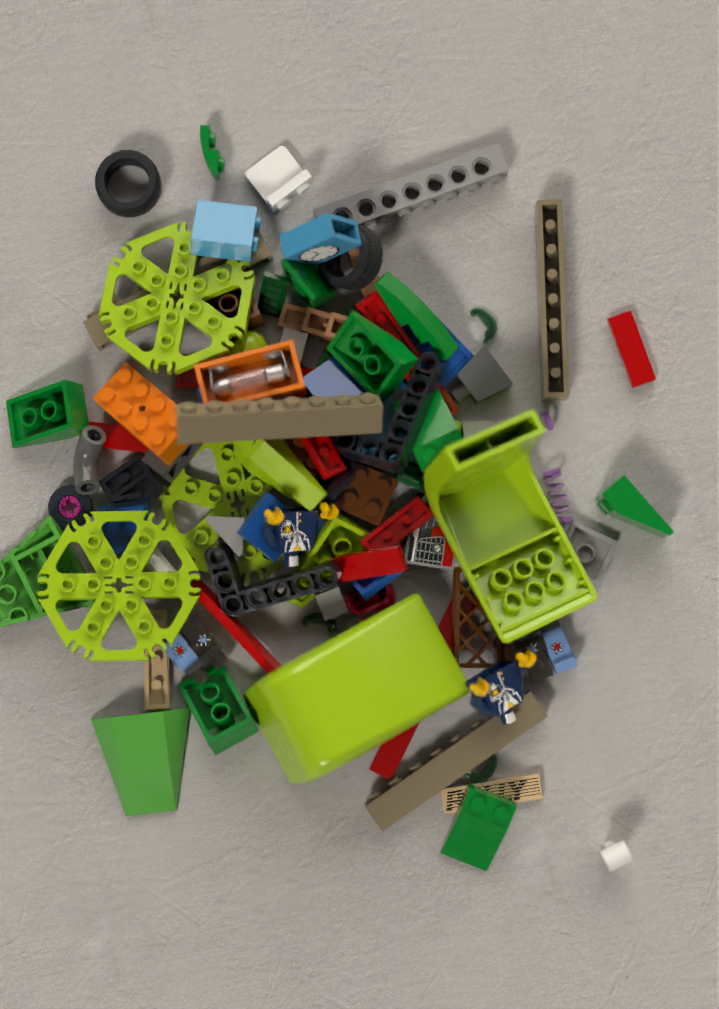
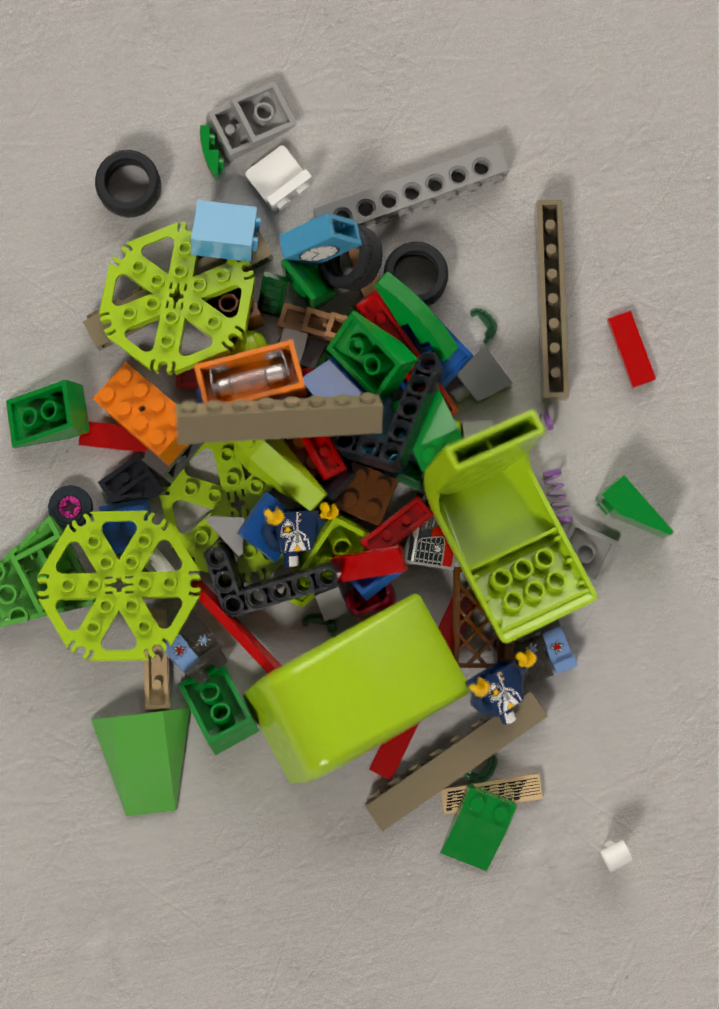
(87, 460): dark grey cylinder -> none
(250, 121): none -> light grey slope
(432, 255): none -> black tyre

